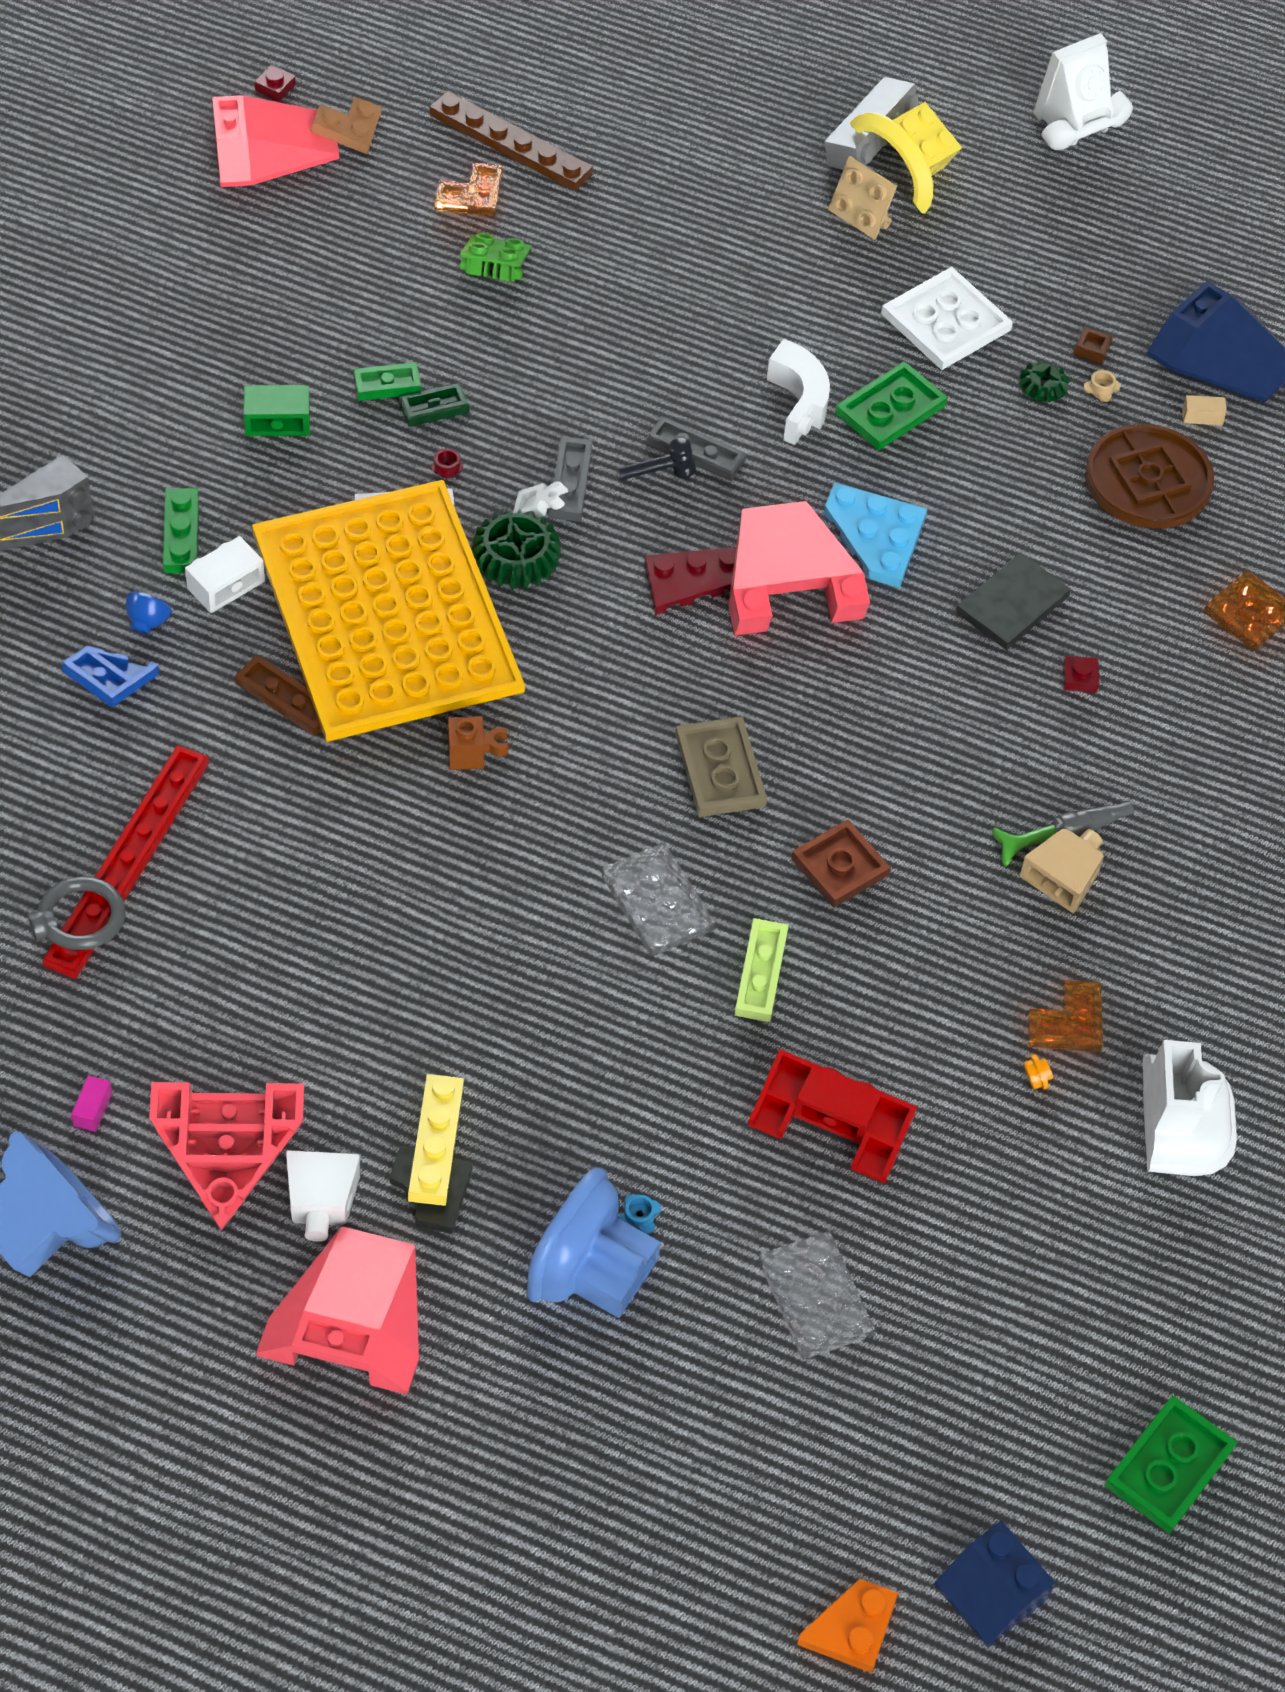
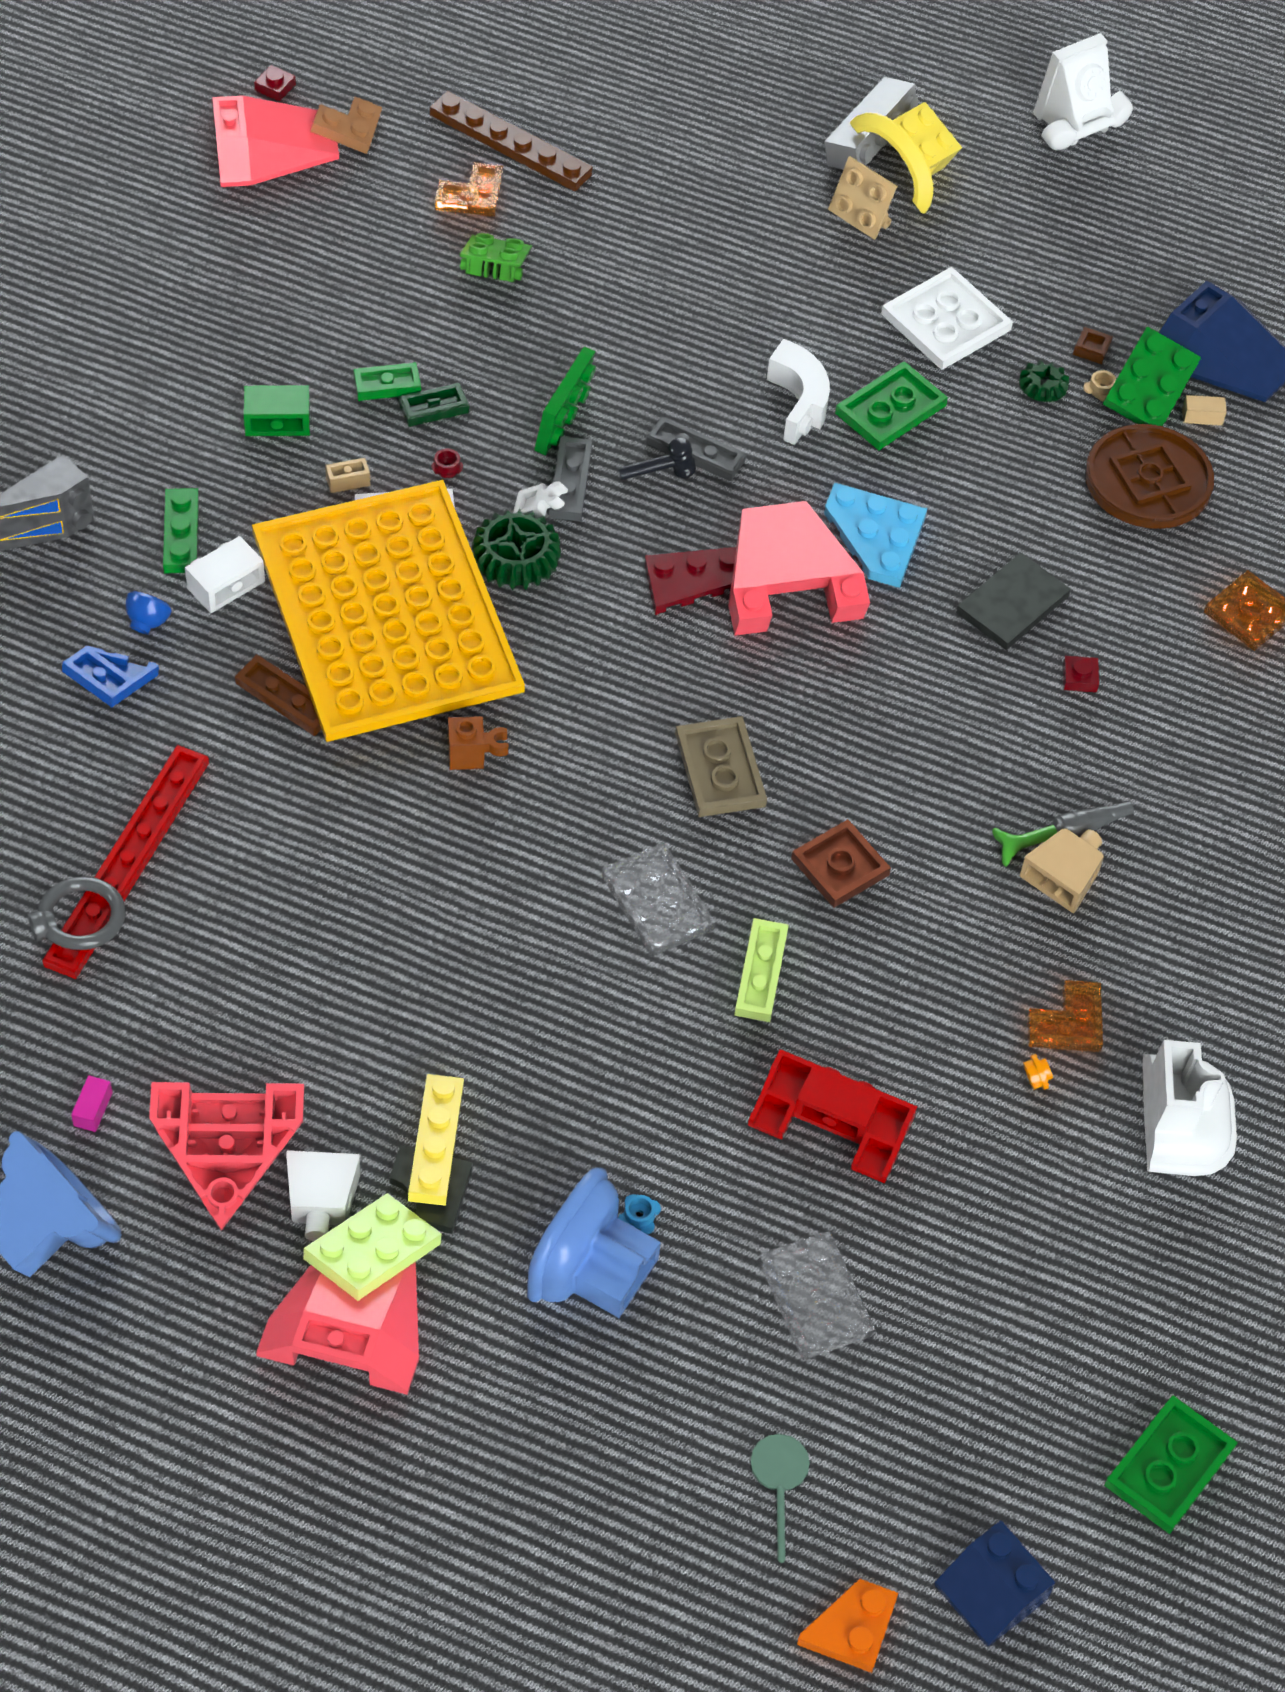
(347, 475): none -> tan piece
(372, 1246): none -> yellowish green plate
(562, 405): none -> green plate
(780, 1465): none -> sand green piece
(1151, 379): none -> green plate

